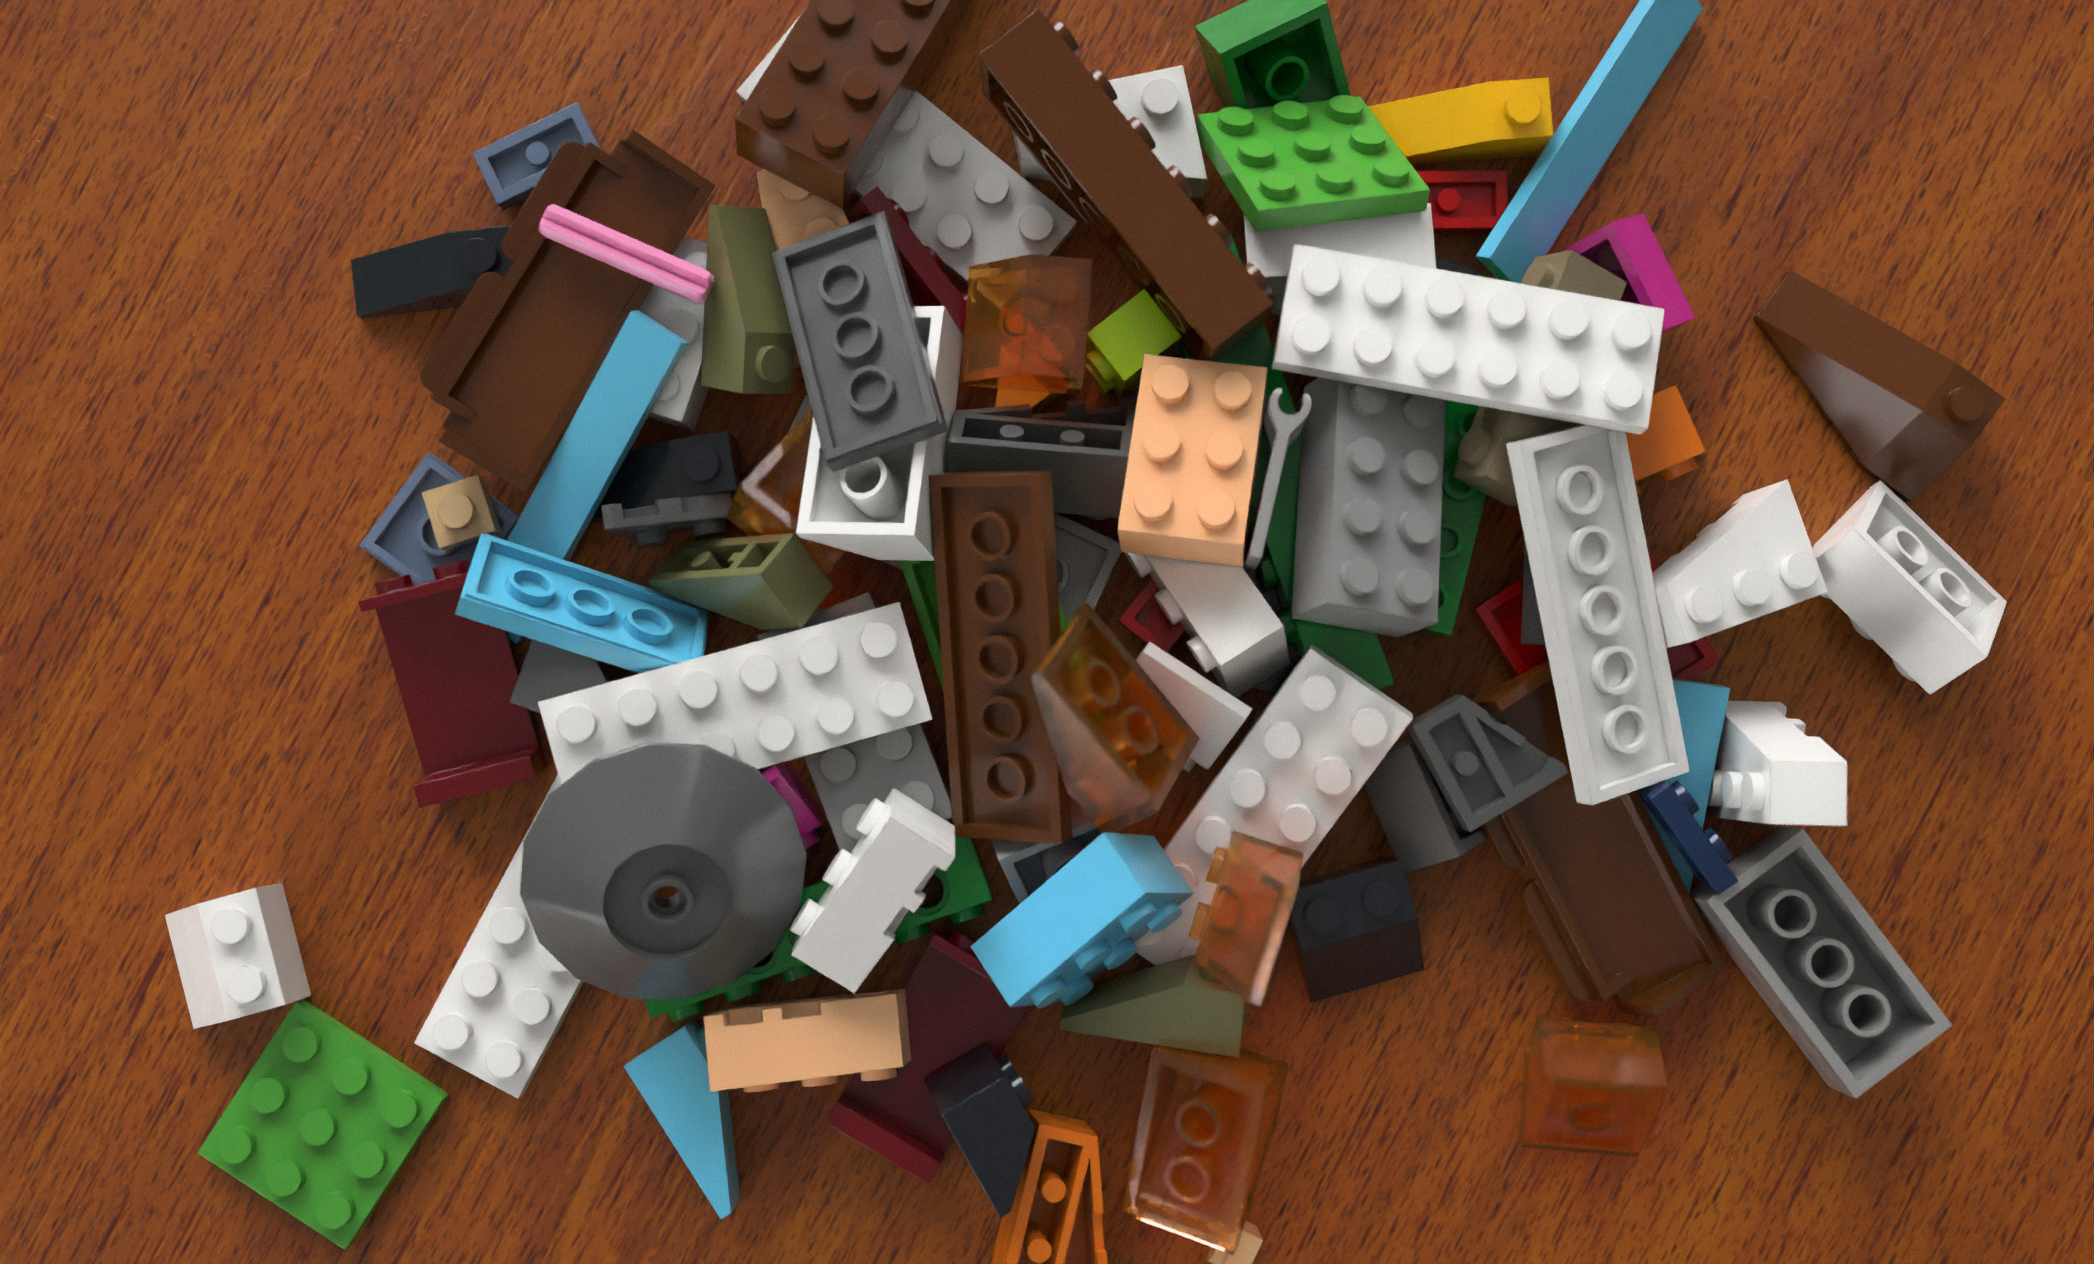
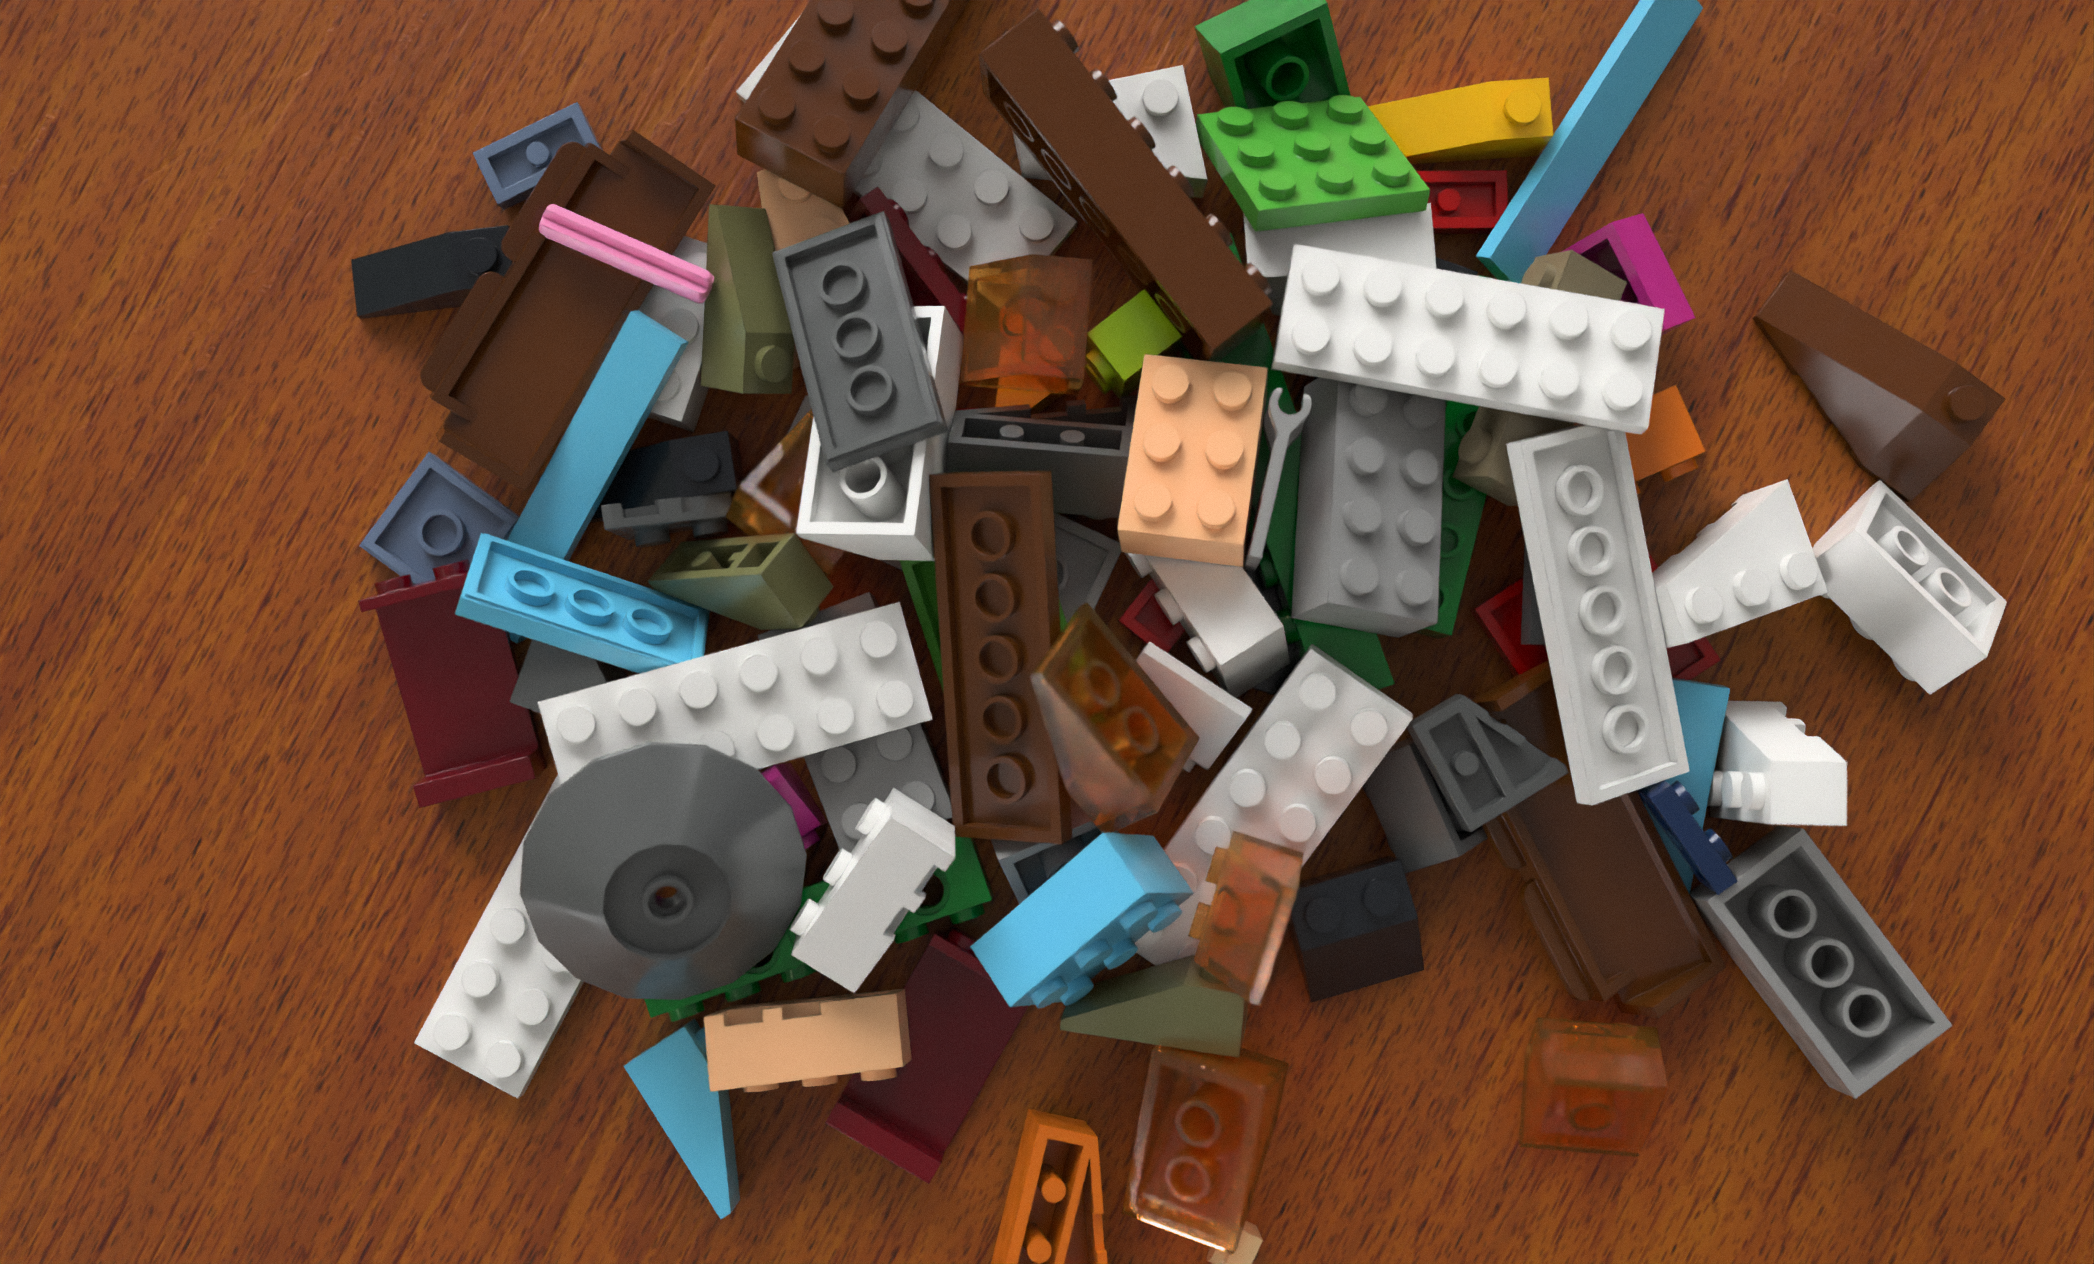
(237, 955): white slope -> none
(323, 1123): bright green plate -> none
(461, 512): tan plate -> none
(986, 1114): black slope -> none

